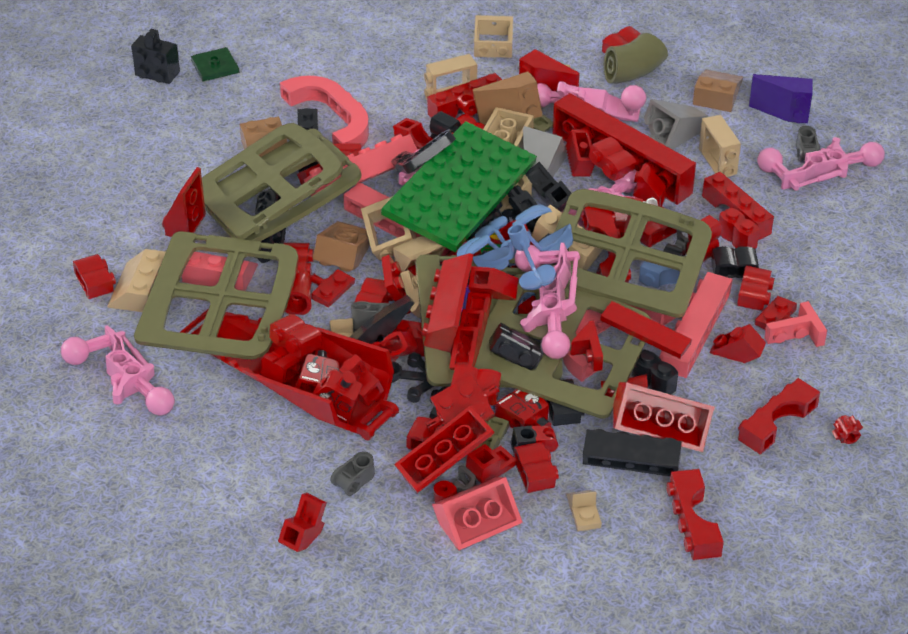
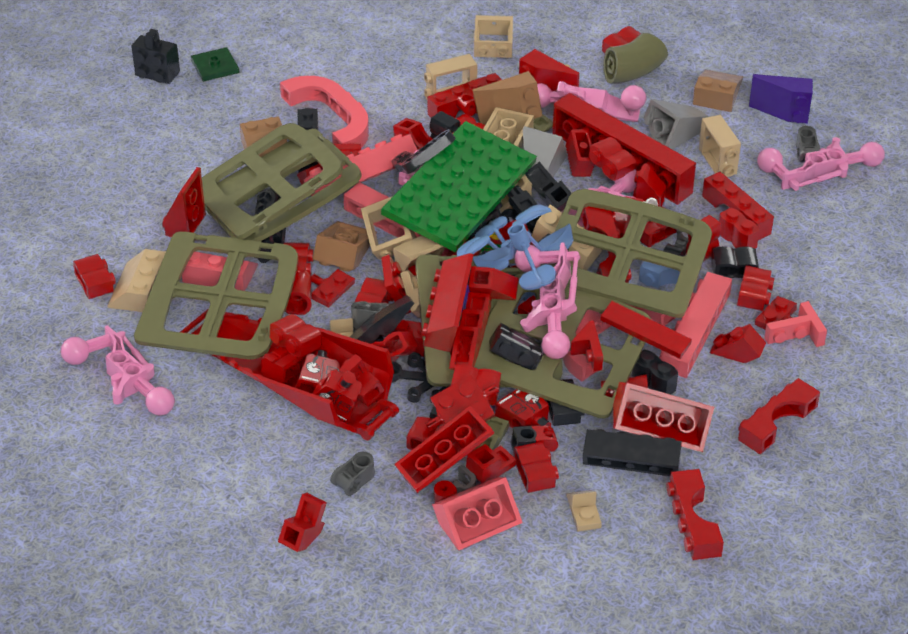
(847, 429): red gear -> none

